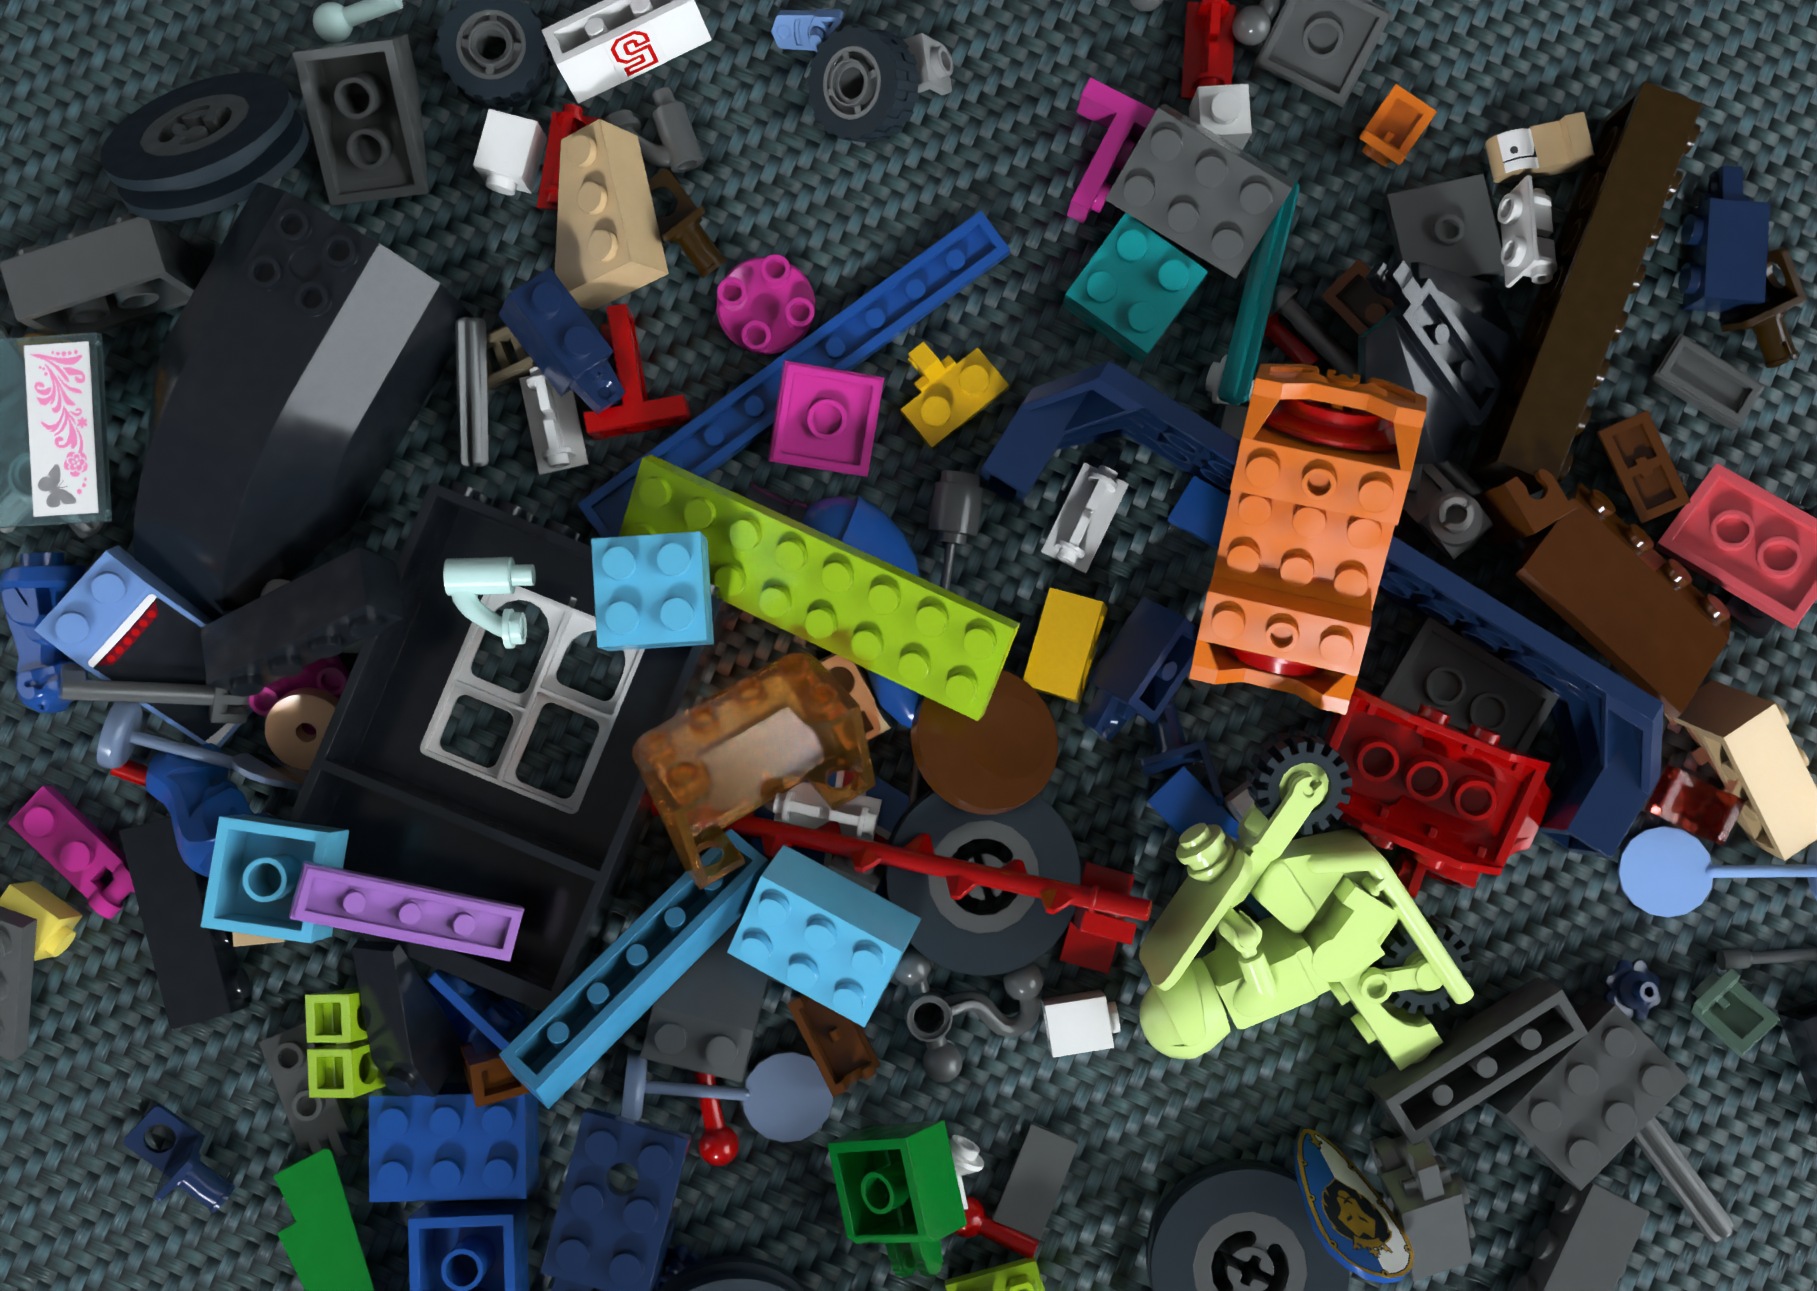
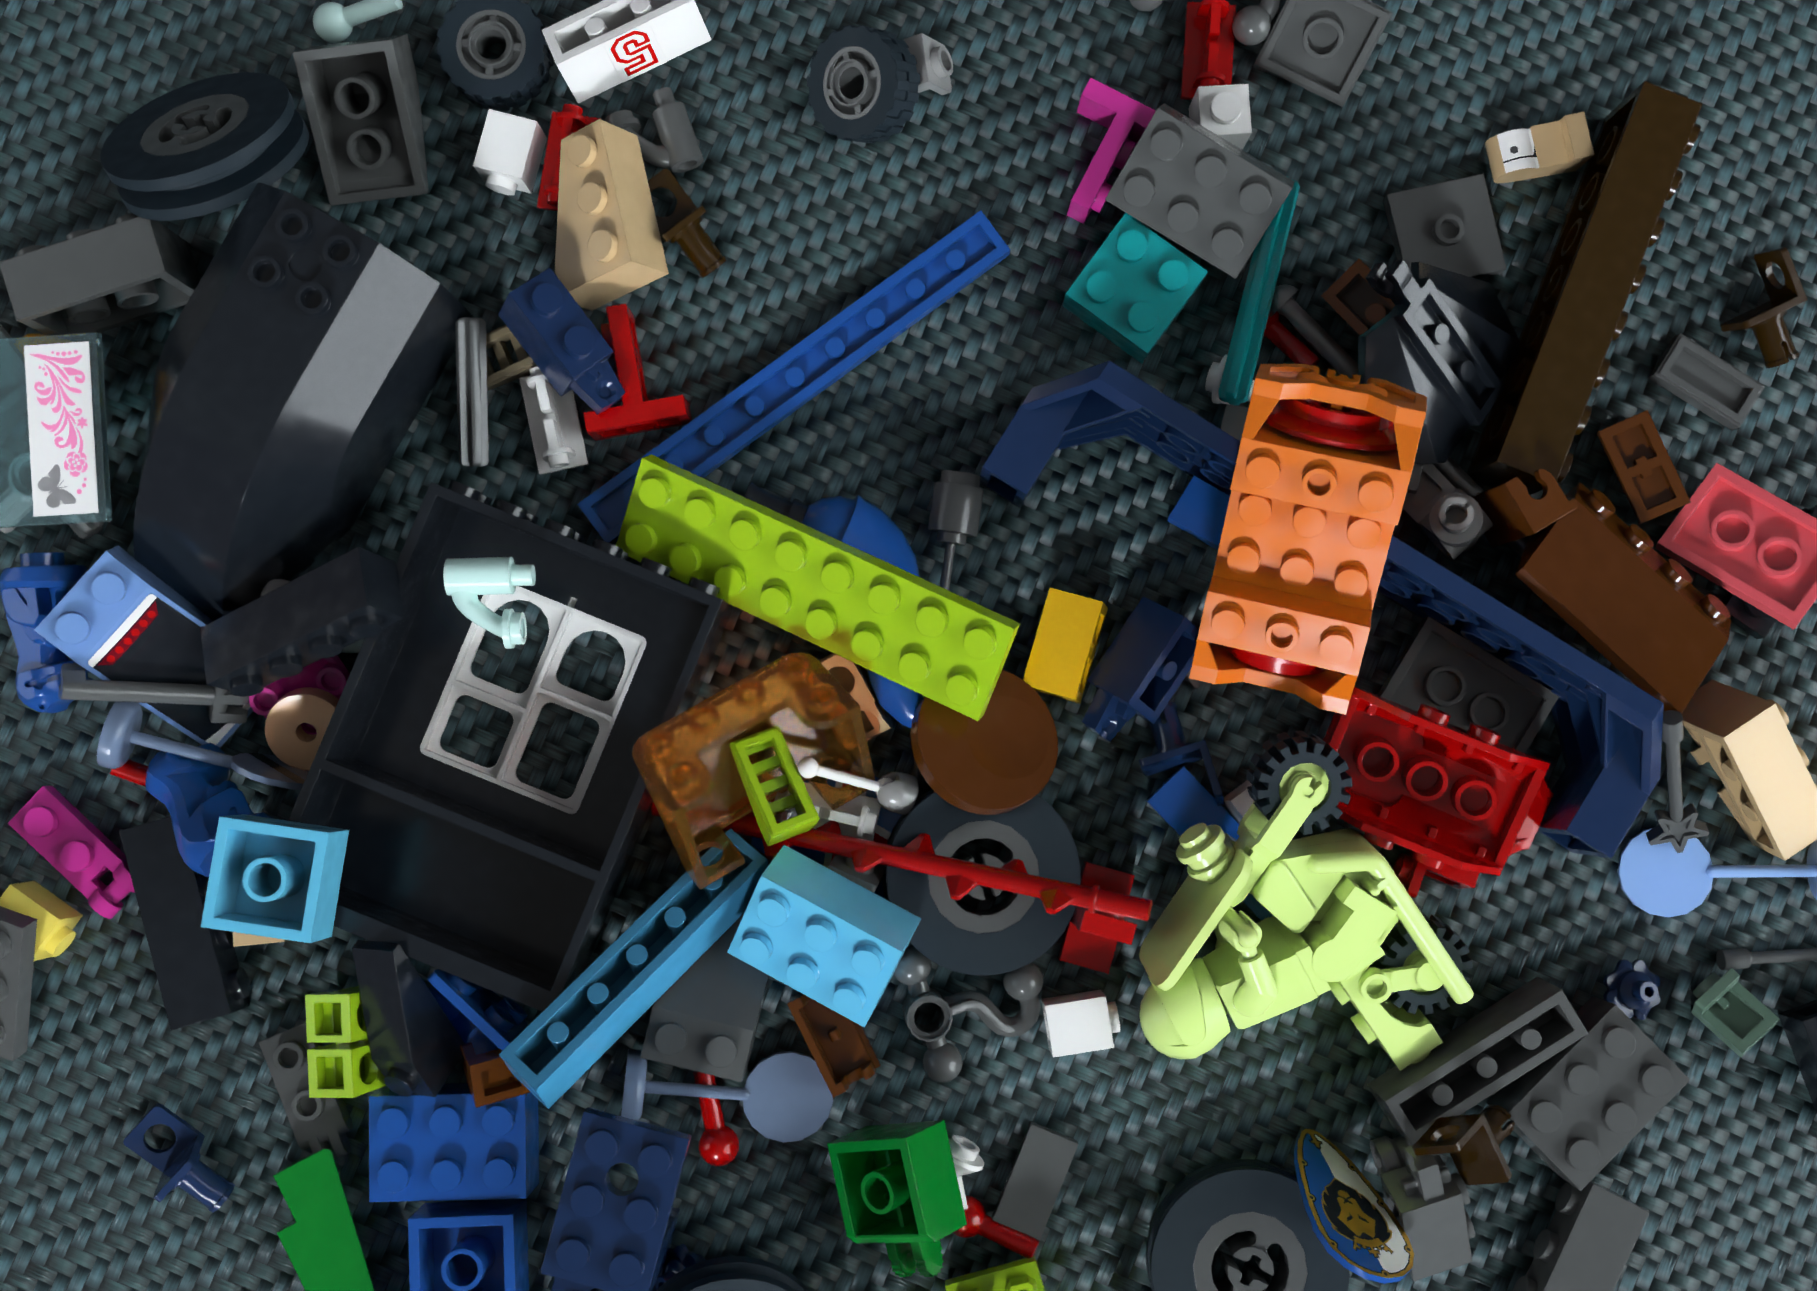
(405, 911): medium lavender tile -> none
(652, 591): medium azure brick -> none
(765, 305): dark pink dish -> none
(791, 779): none -> lime slope
(804, 28): medium blue piece -> none
(825, 418): dark pink tile -> none
(894, 790): none -> hinge
(949, 392): yellow hinge -> none
(1085, 516): white hinge -> none
(1396, 126): orange bracket -> none
(1472, 1144): none -> dark brown bracket
(1522, 217): white hinge -> none
(1680, 822): none -> dark grey piece
(1684, 1181): dark grey axle -> none
(1695, 805): clear red bracket -> none
(1725, 248): dark blue hinge -> none

